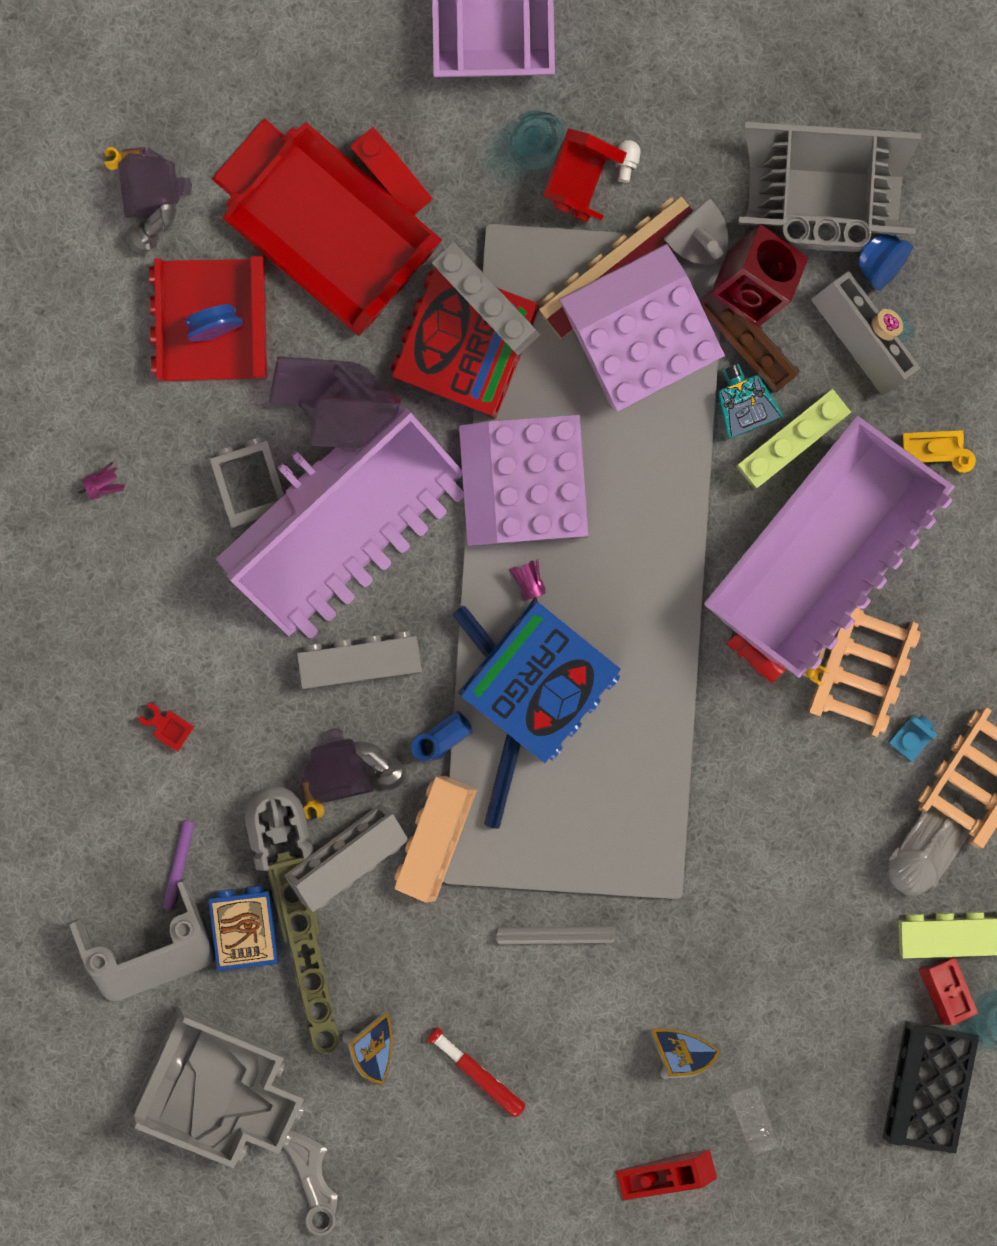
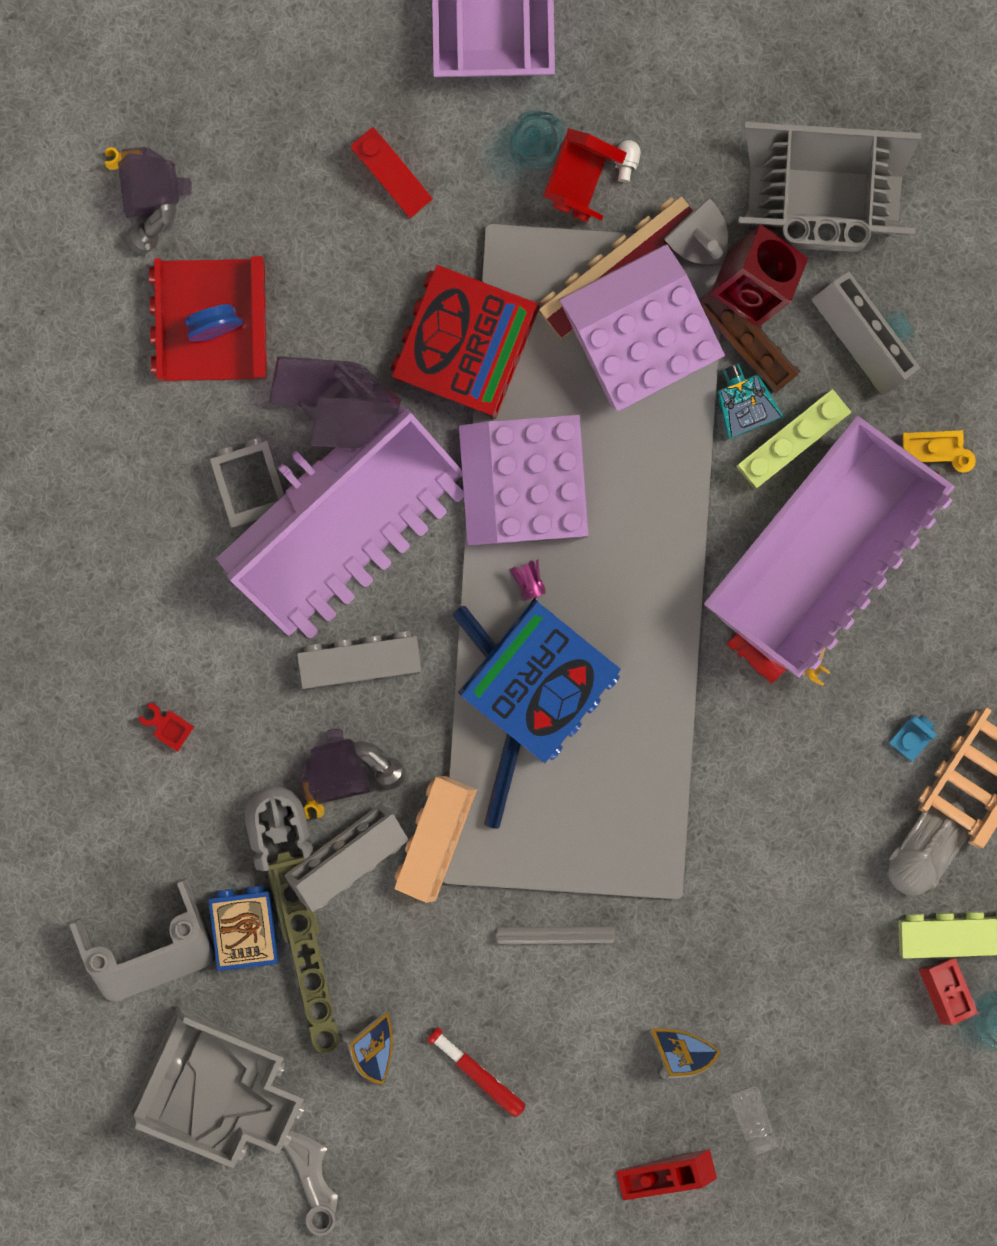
(96, 482): flat silver piece -> none
(178, 864): medium lavender bar -> none
(323, 221): red panel -> none
(443, 737): blue piece -> none
(486, 298): light grey brick -> none
(823, 701): light nougat fence -> none
(883, 259): blue hat -> none
(887, 324): tan tile -> none
(905, 1088): black fence -> none

